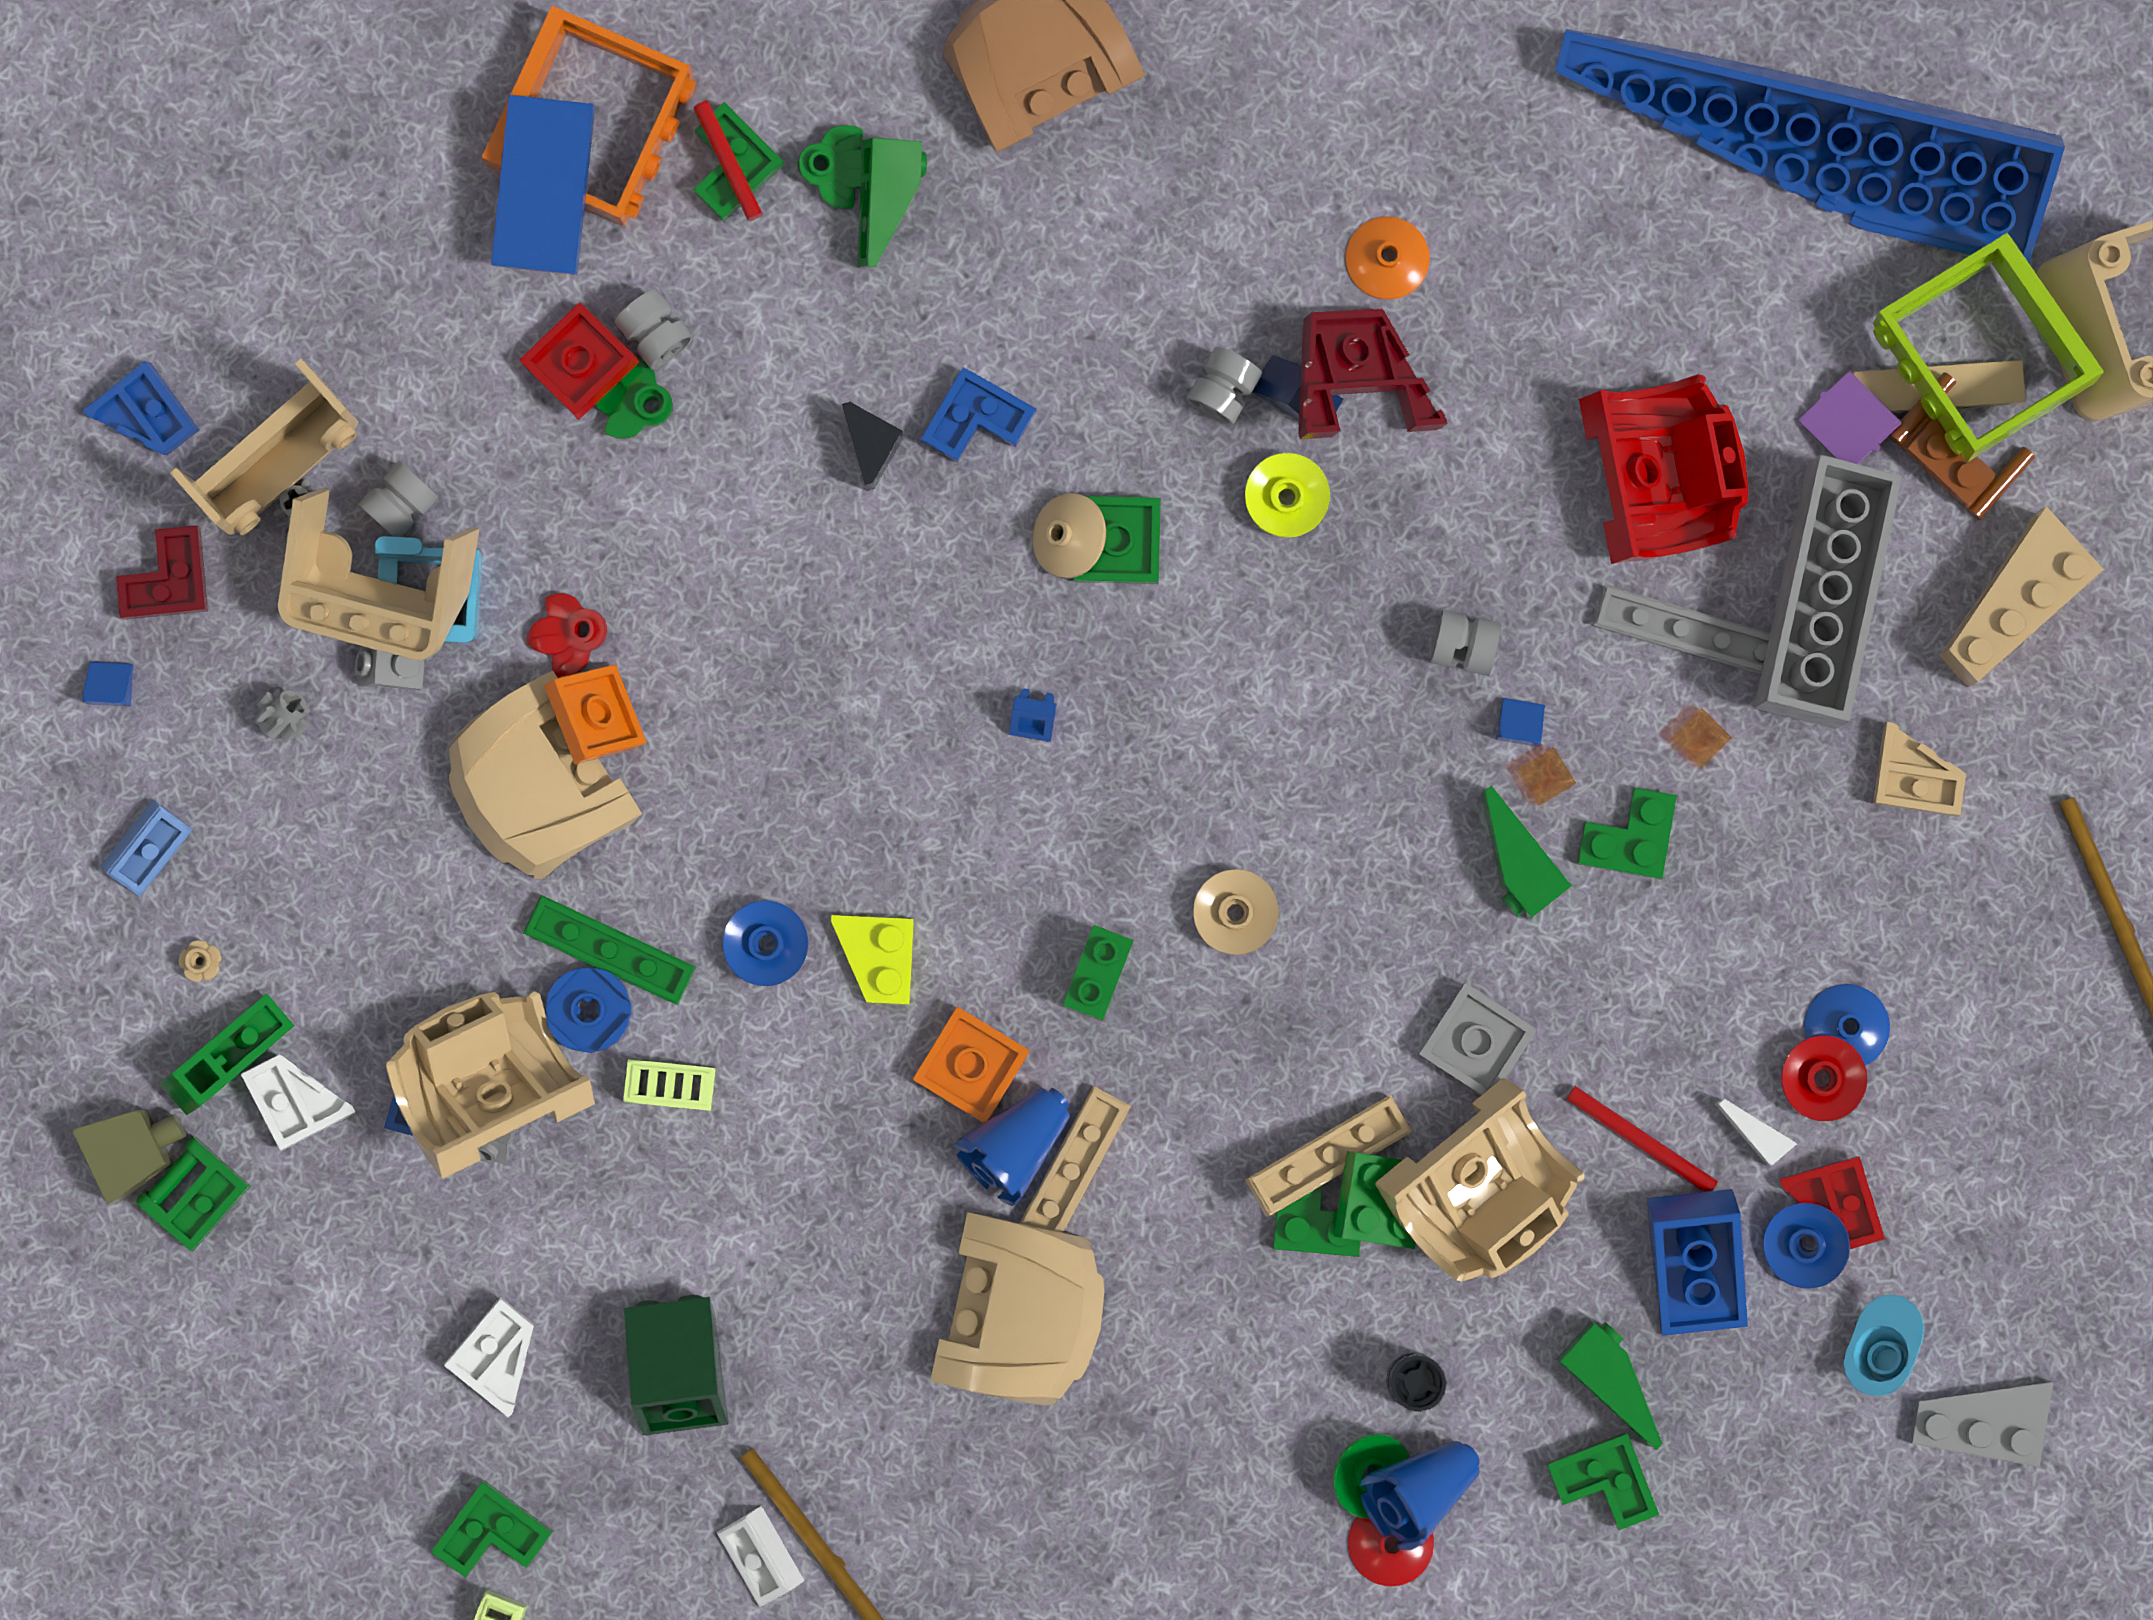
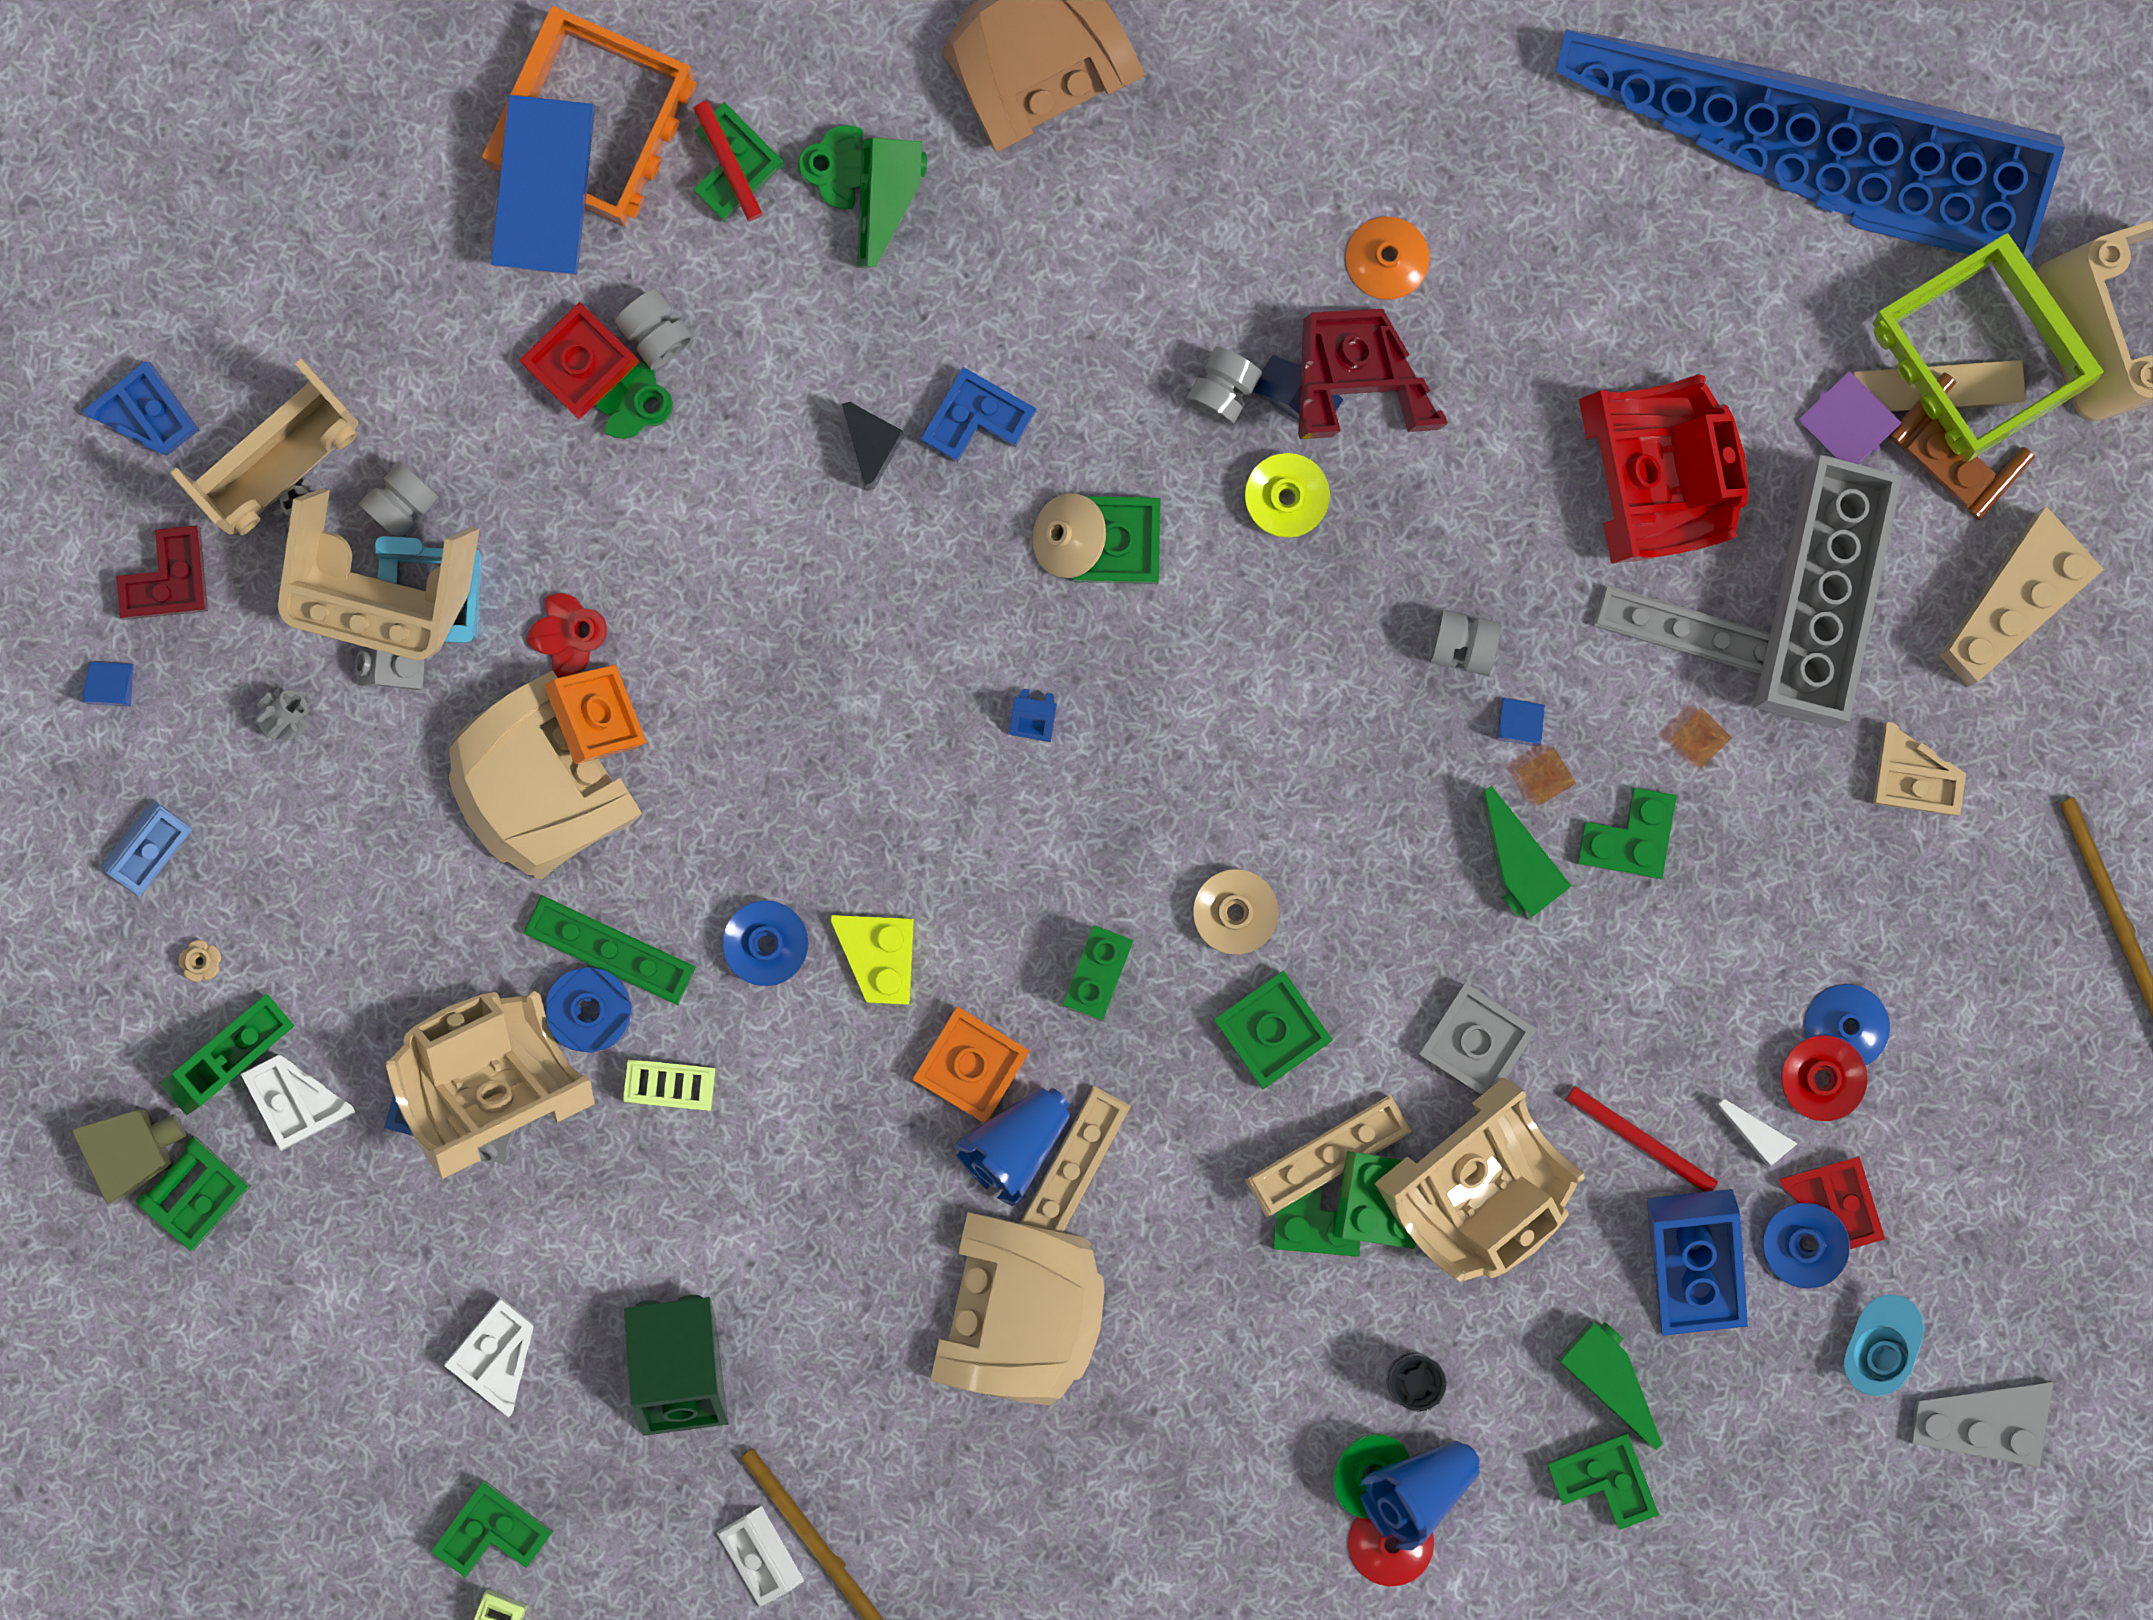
(1273, 1030): none -> green plate

